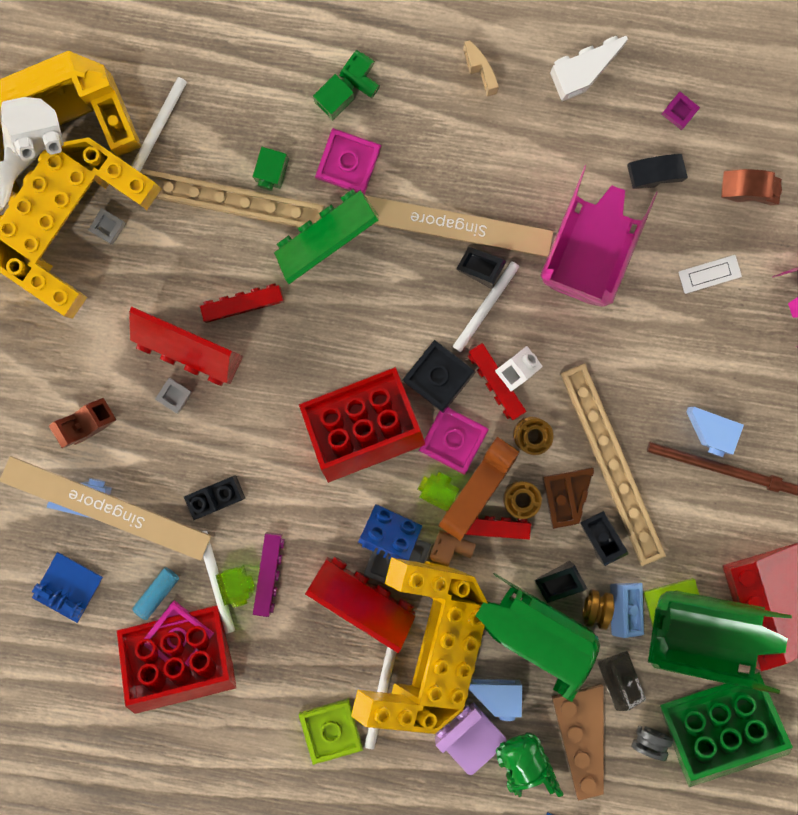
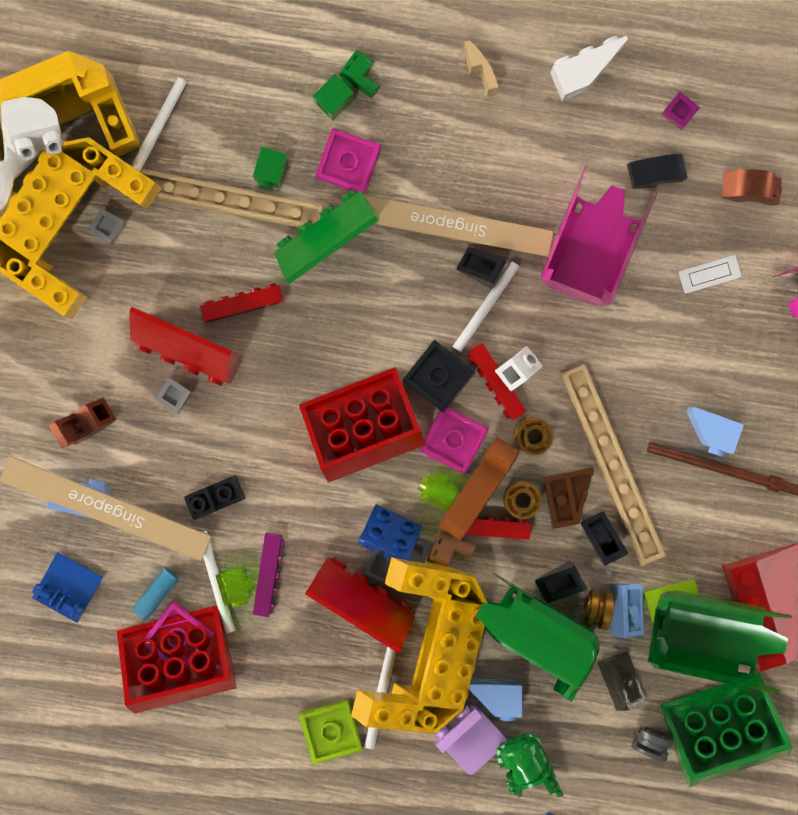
(583, 738): medium nougat wing -> none

